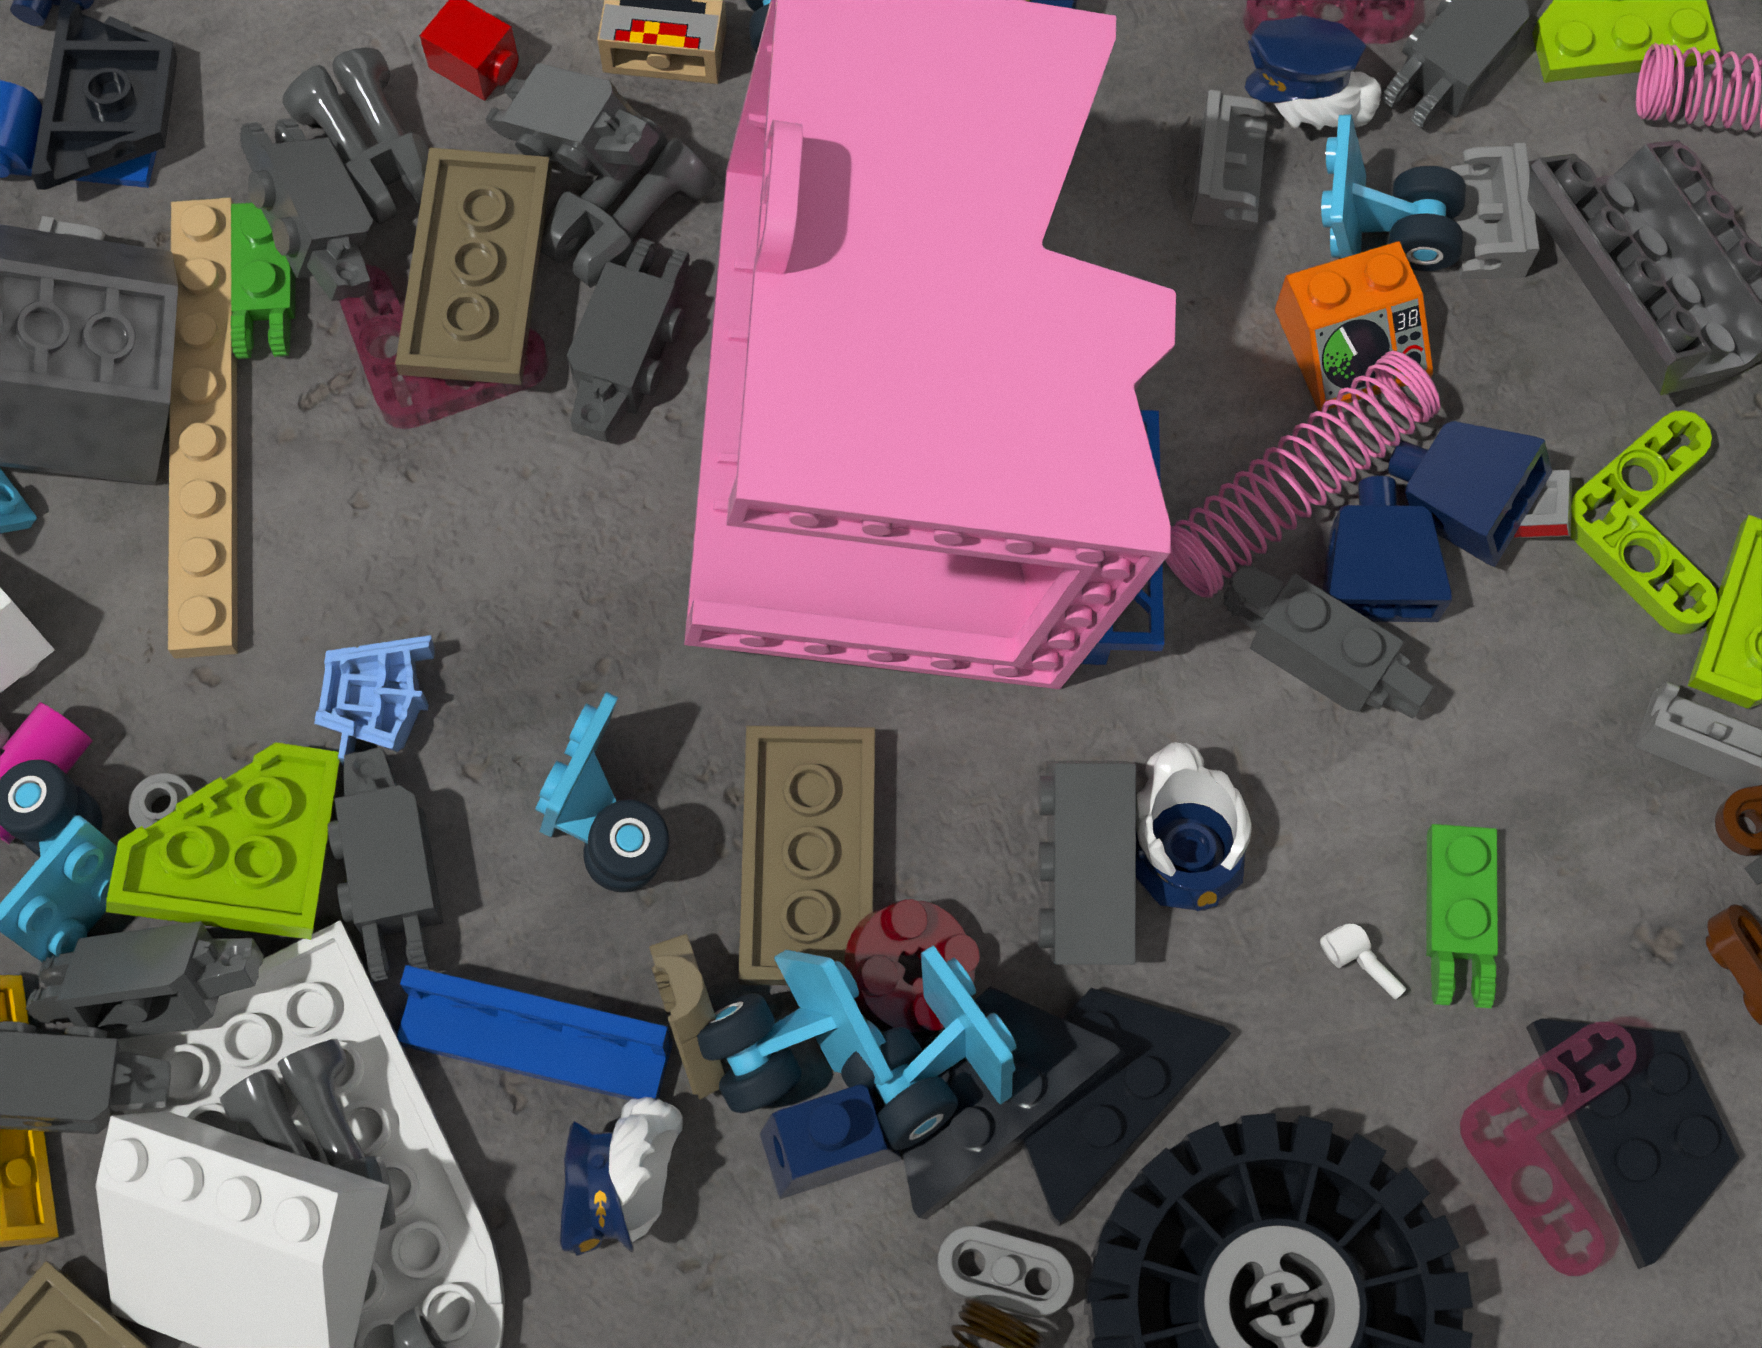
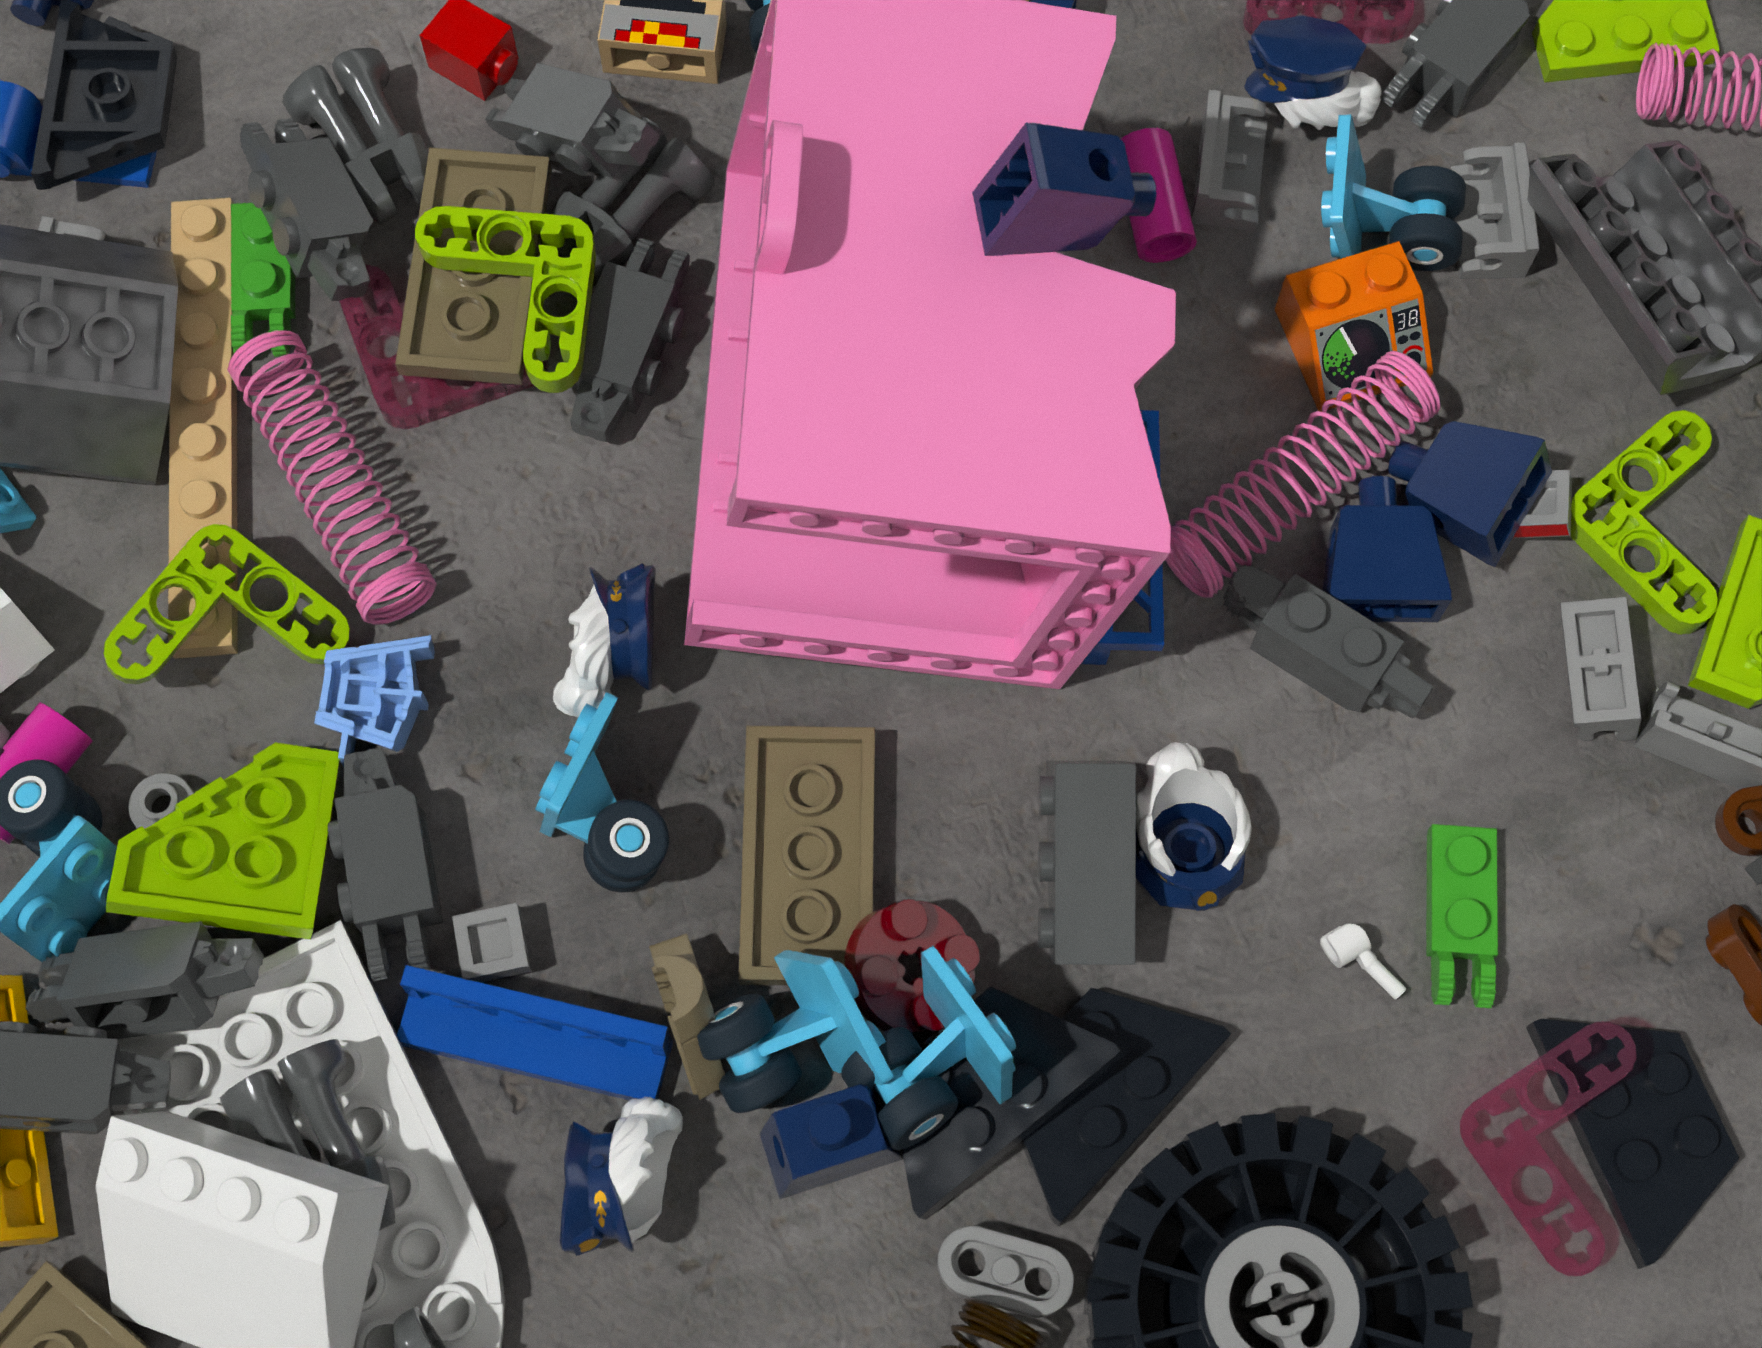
(208, 588): none -> lime beam
(375, 590): none -> bright pink piece
(491, 943): none -> light grey plate
(548, 272): none -> lime beam
(609, 639): none -> piece
(1058, 191): none -> dark blue torso
(1169, 228): none -> dark pink pin
(1601, 667): none -> light grey hinge

